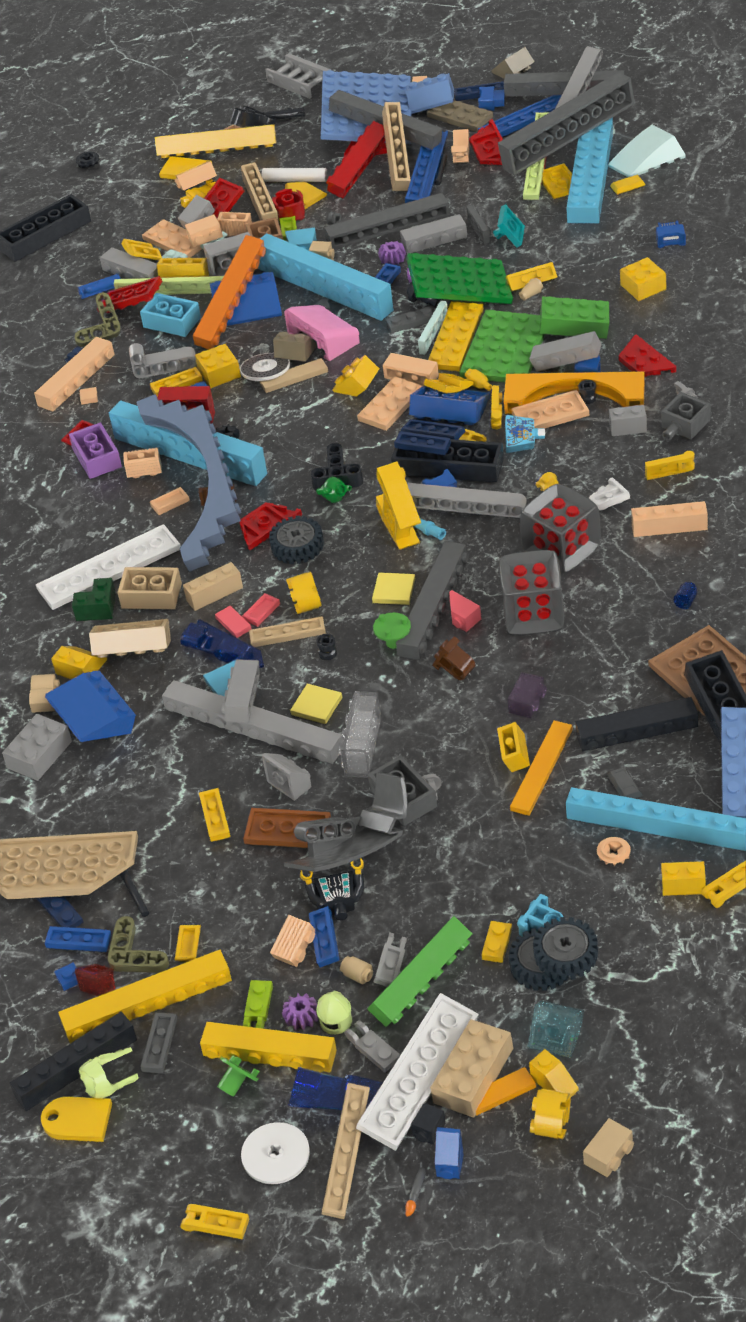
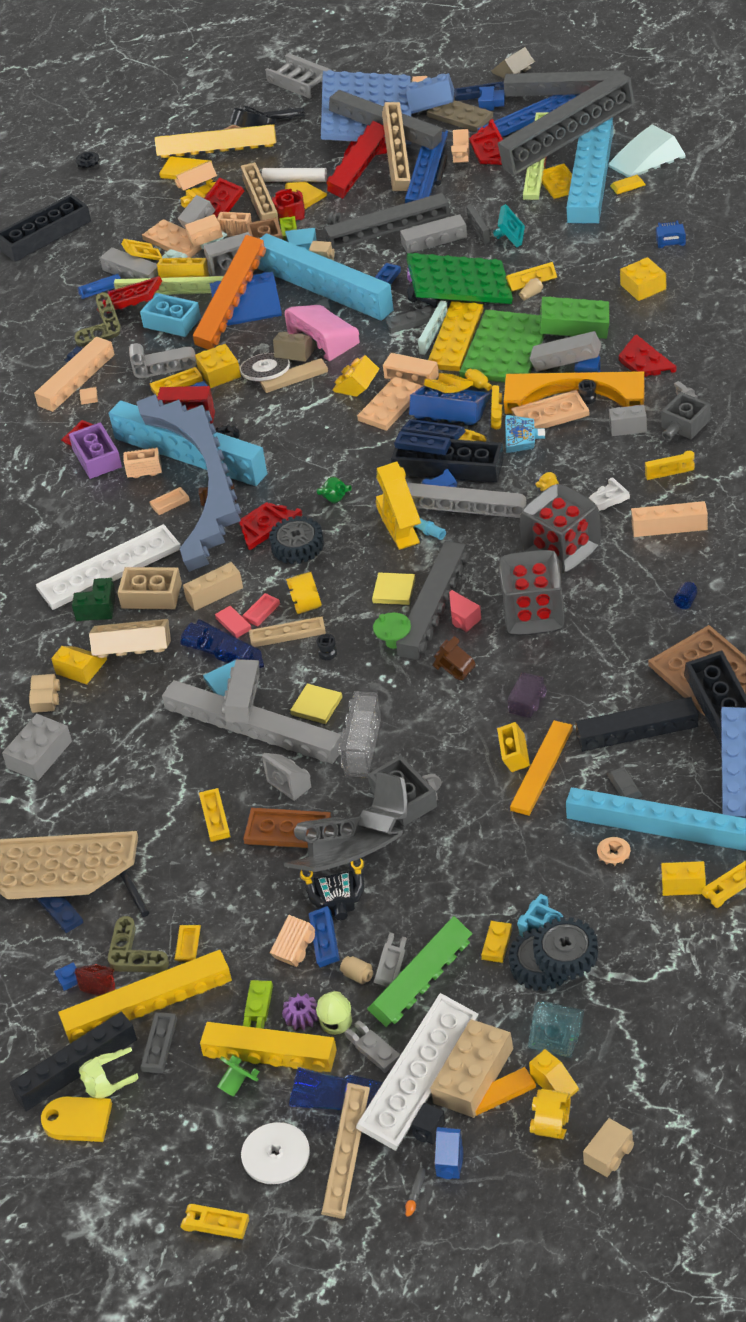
(78, 939): blue plate -> none
(92, 707): blue slope -> none
(349, 473): black beam -> none
(392, 253): medium lavender gear -> none
(582, 74): light grey beam -> none

